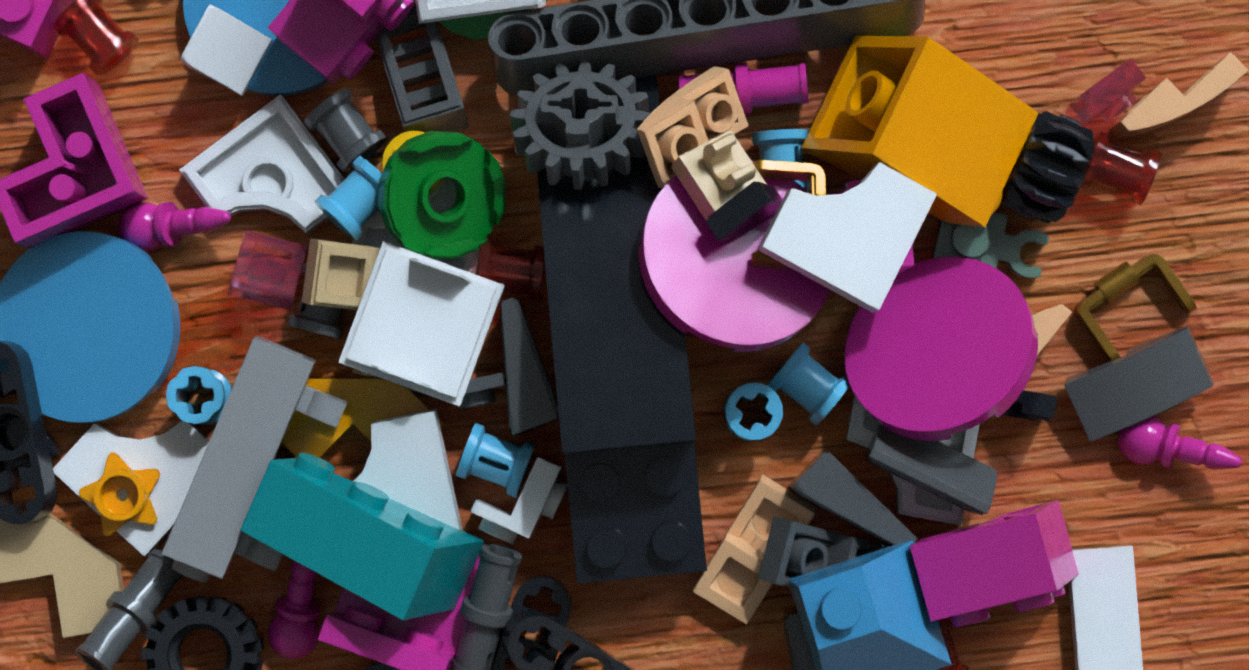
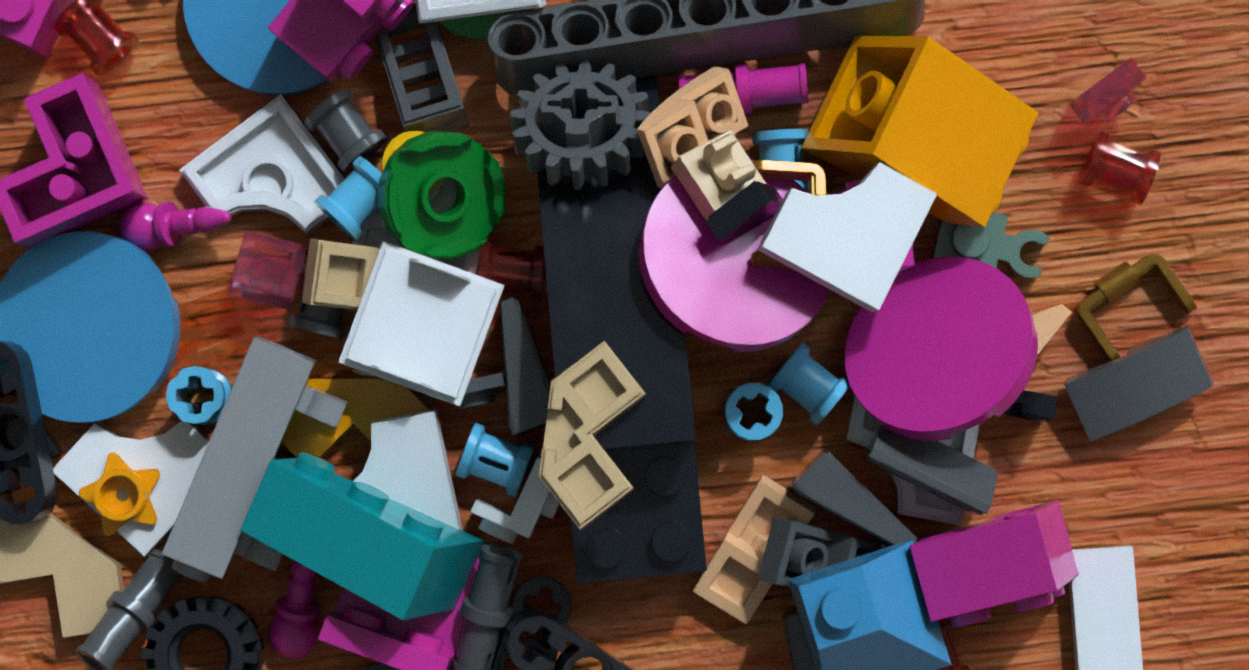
(225, 50): white slope -> none
(579, 407): none -> tan tile
(1050, 168): black gear -> none
(1152, 441): dark pink bar -> none
(1167, 104): light nougat slope -> none

